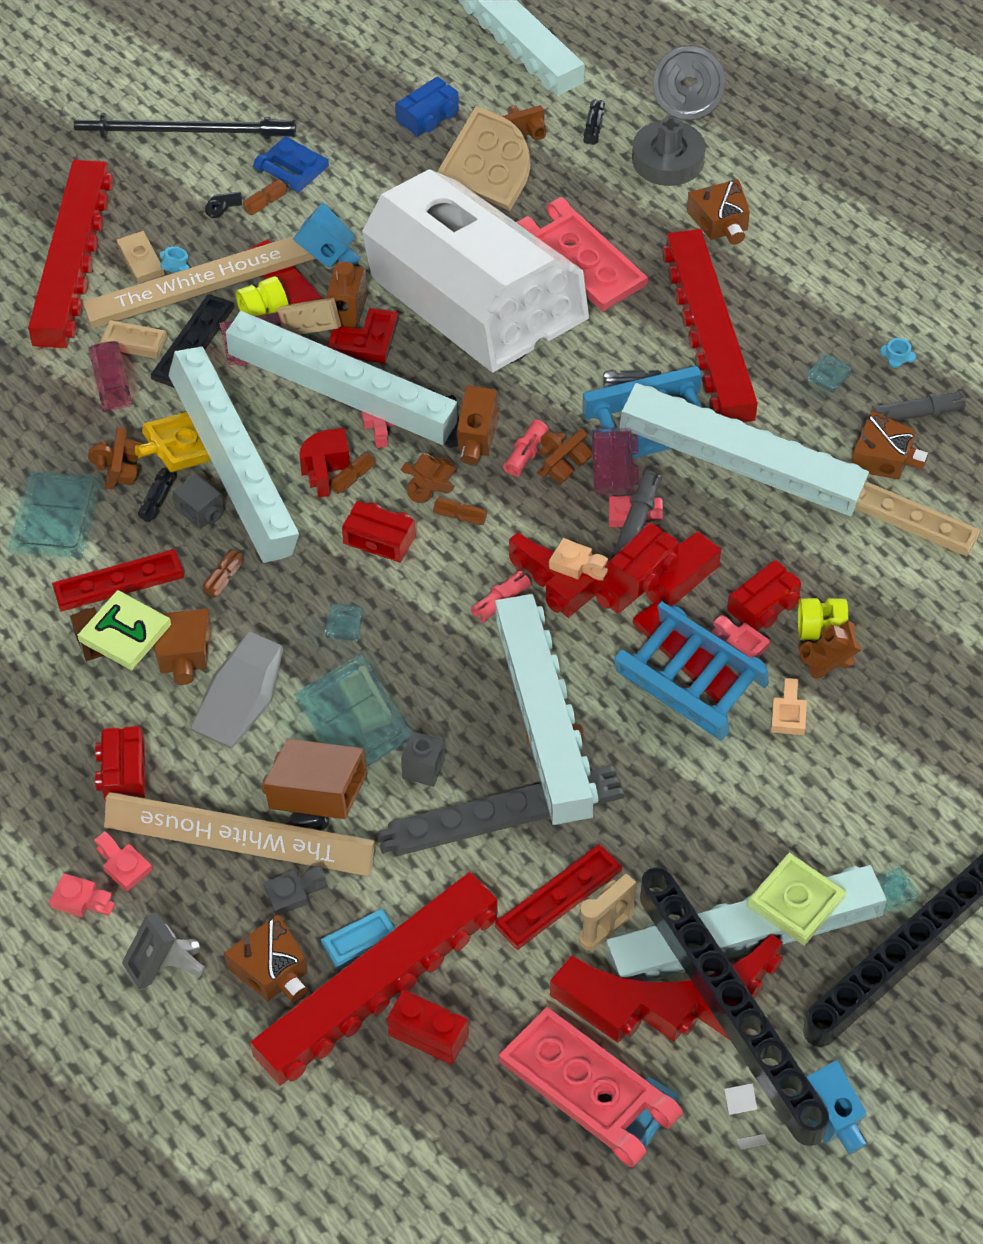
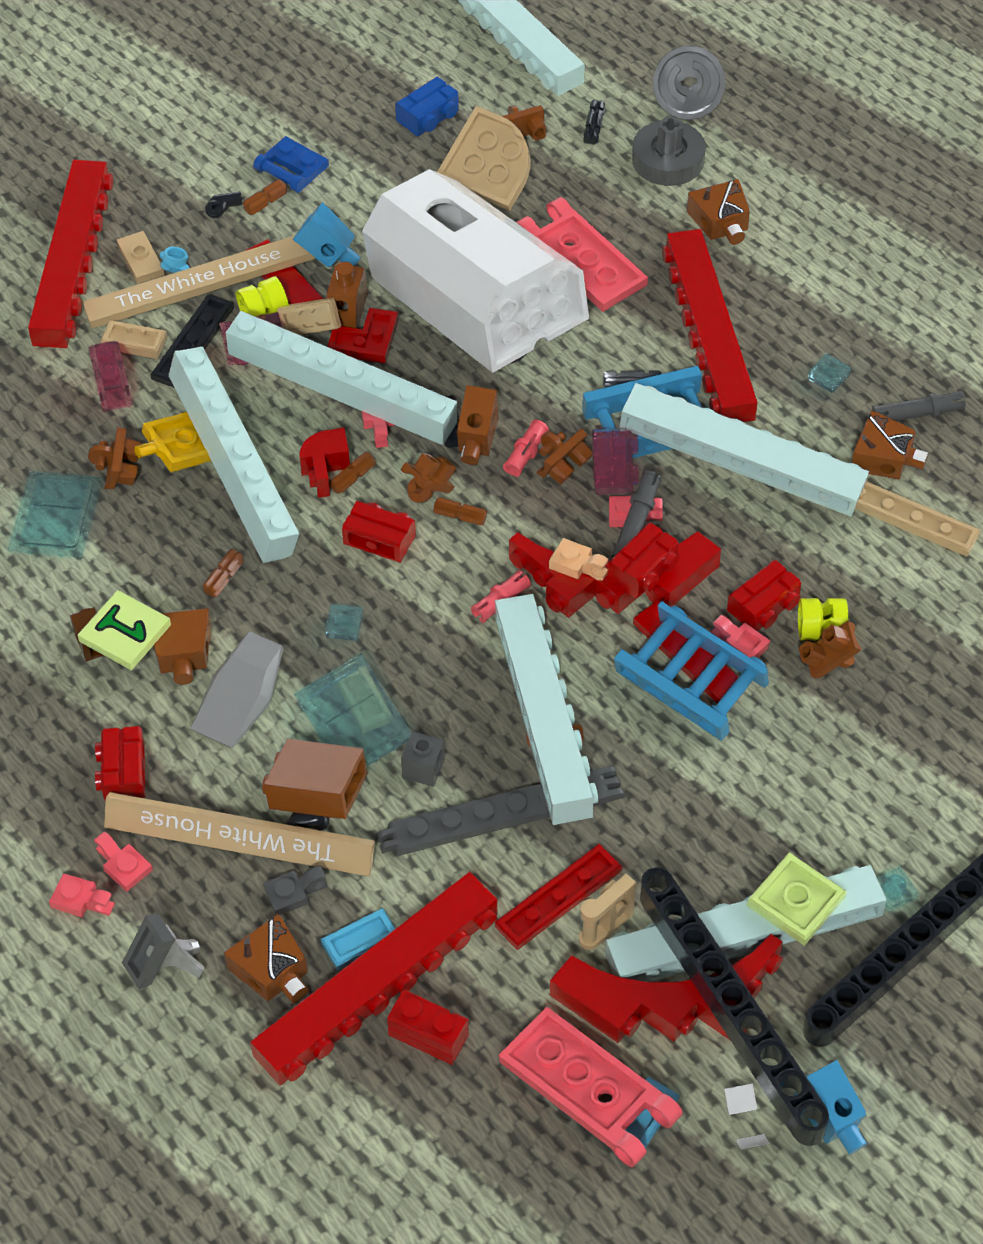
(123, 577): red tile -> none
(156, 495): black axle -> none
(198, 501): dark grey brick -> none
(266, 127): black bar -> none
(788, 711): light nougat plate -> none
(896, 346): medium azure plate -> none

